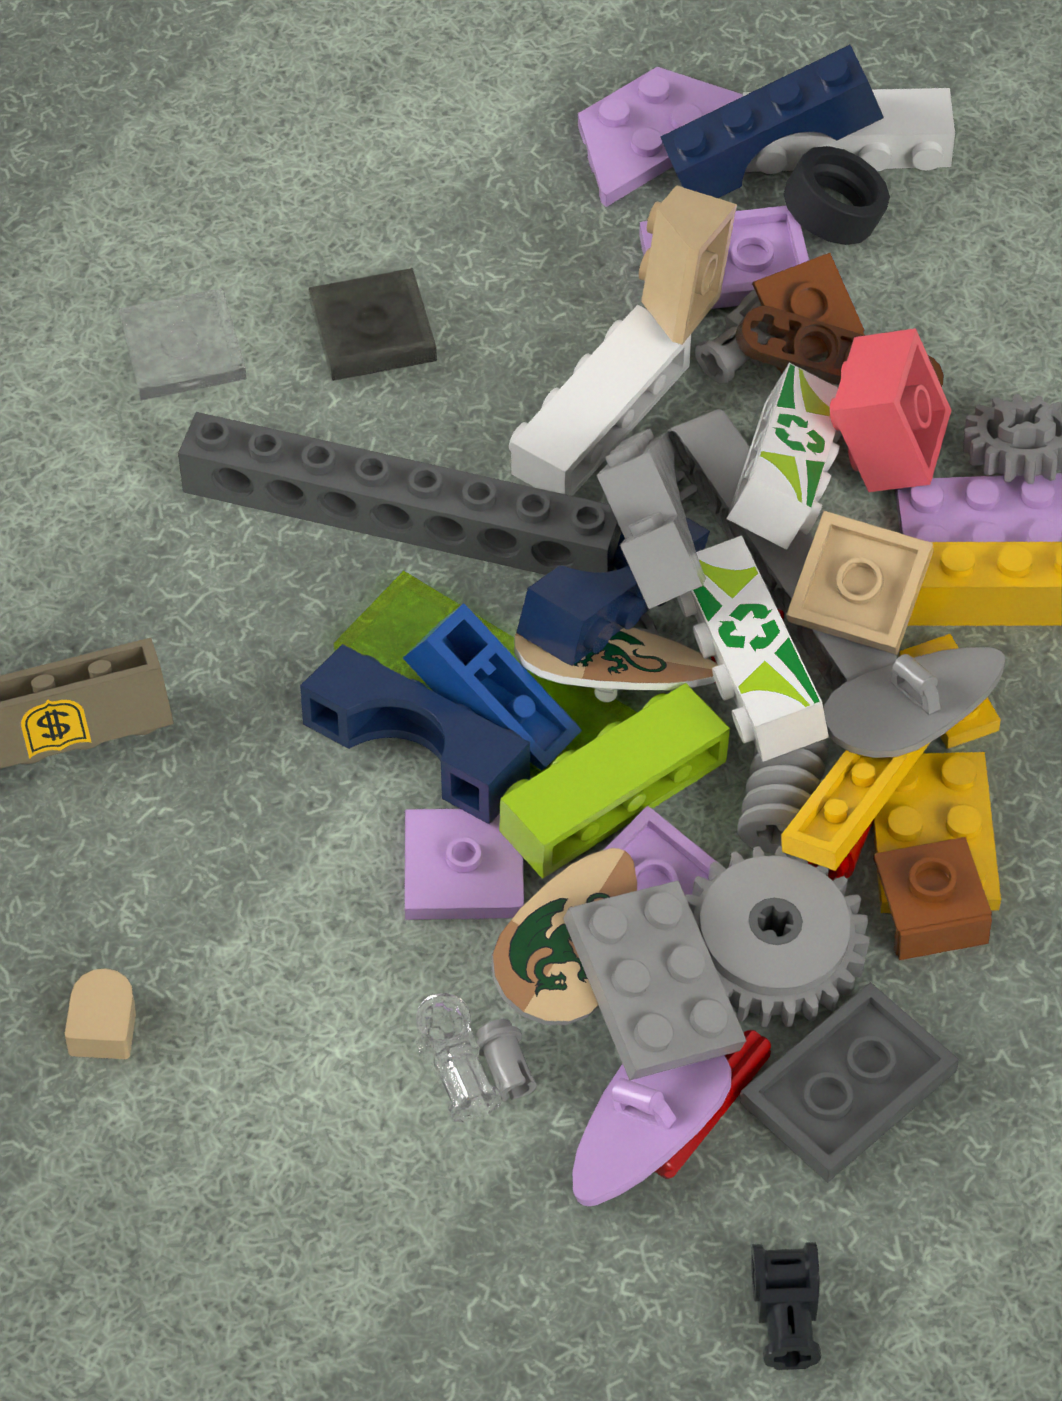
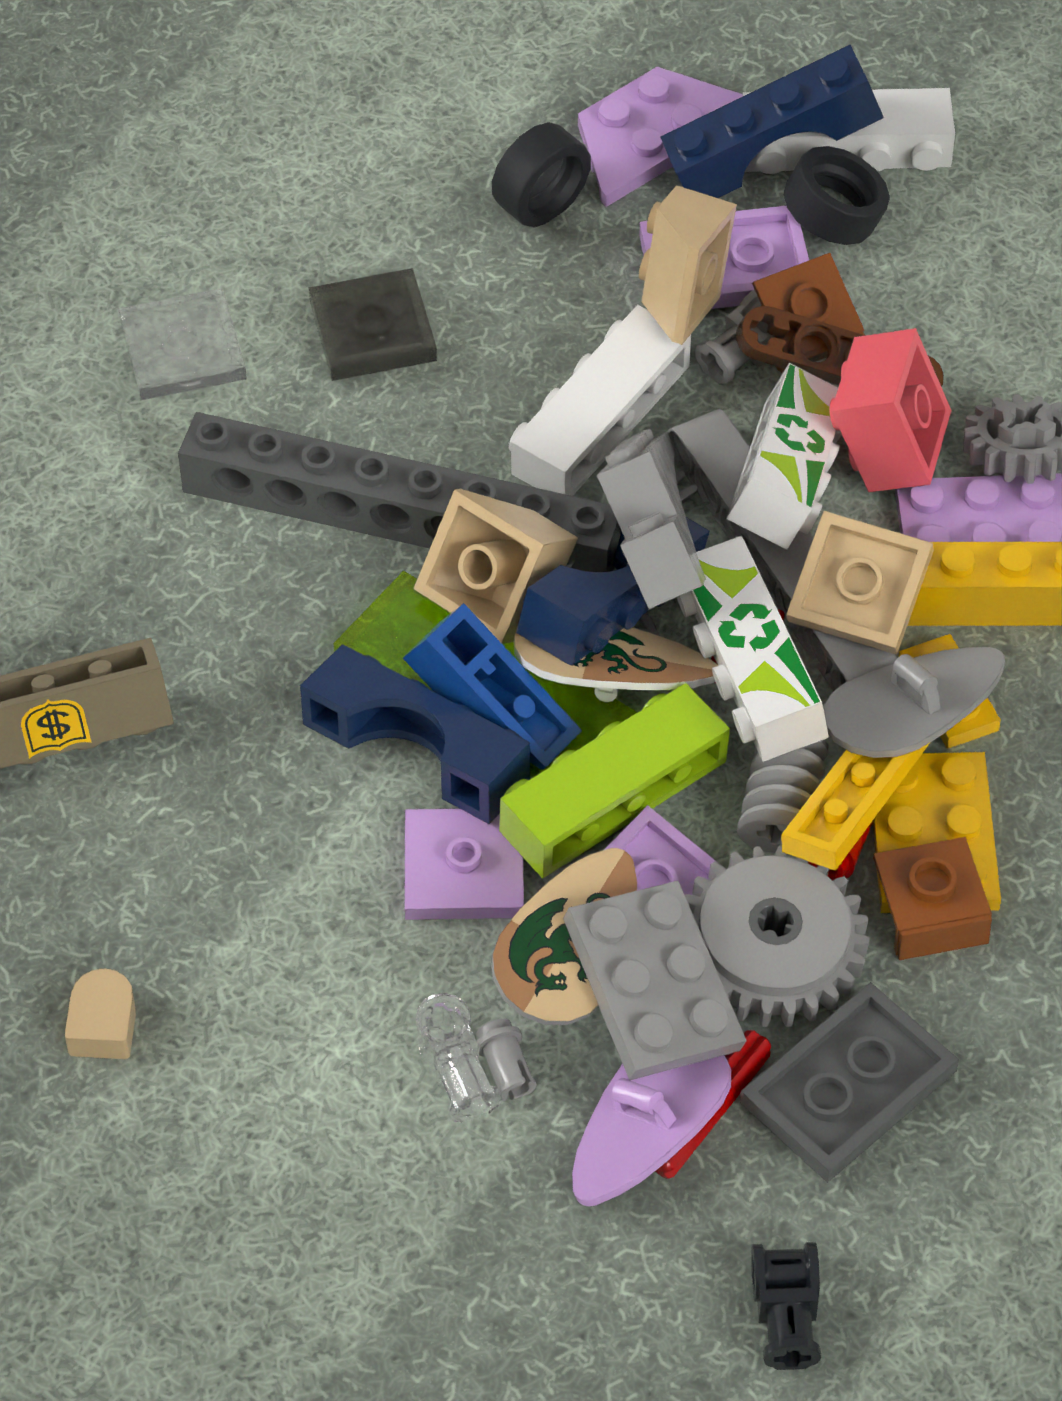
(489, 558): none -> tan slope
(540, 150): none -> black tyre

